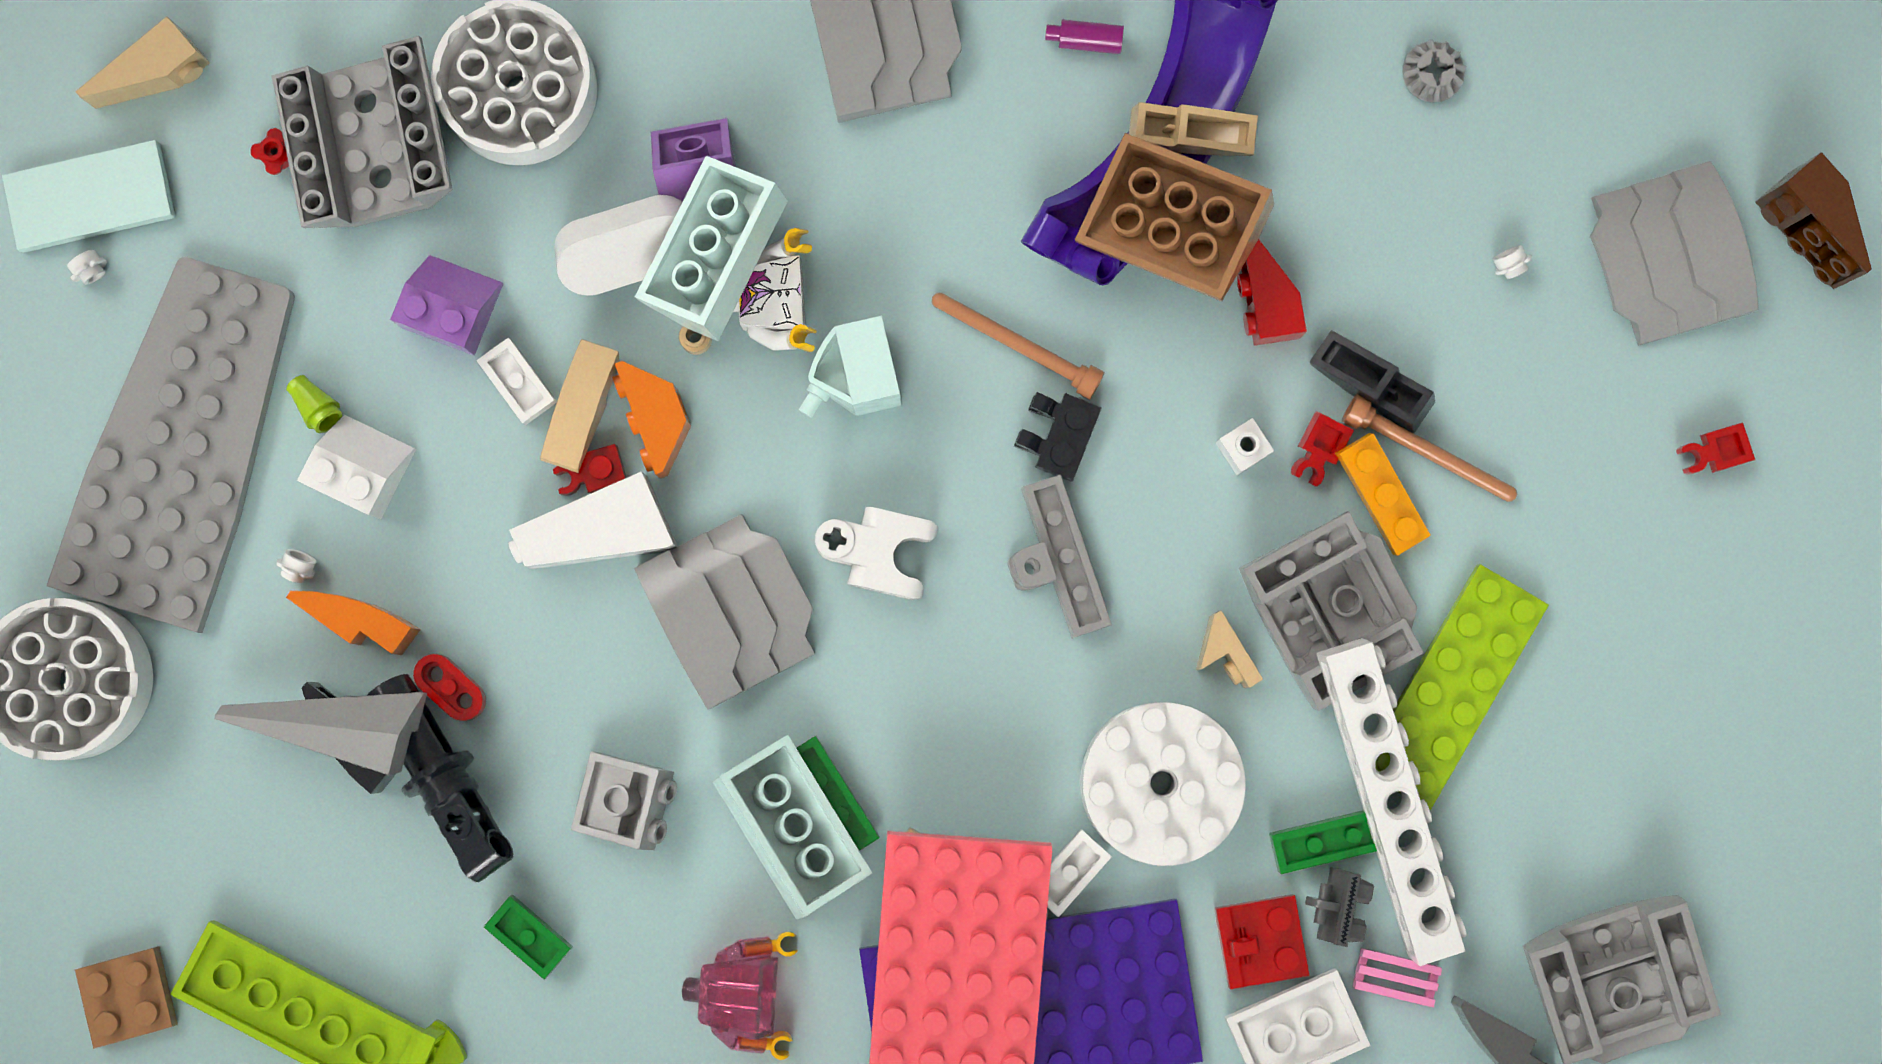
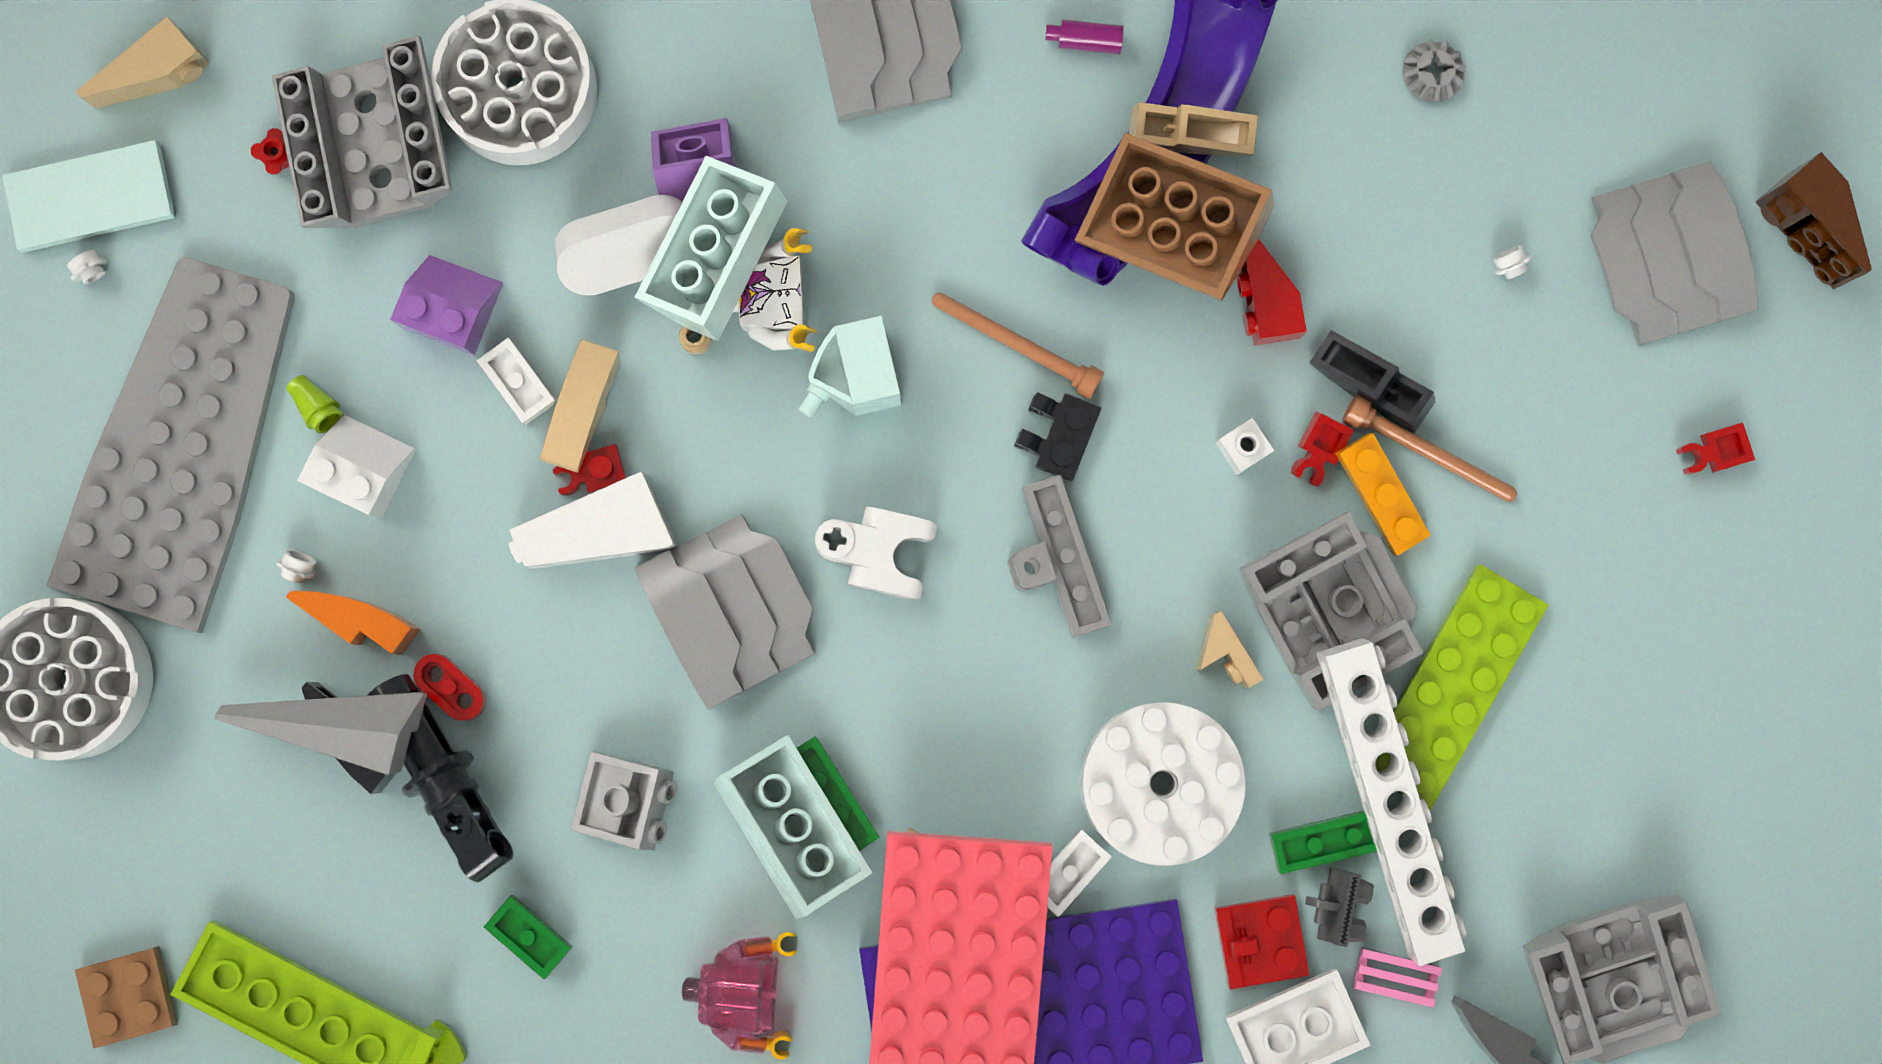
(655, 415): orange slope -> none

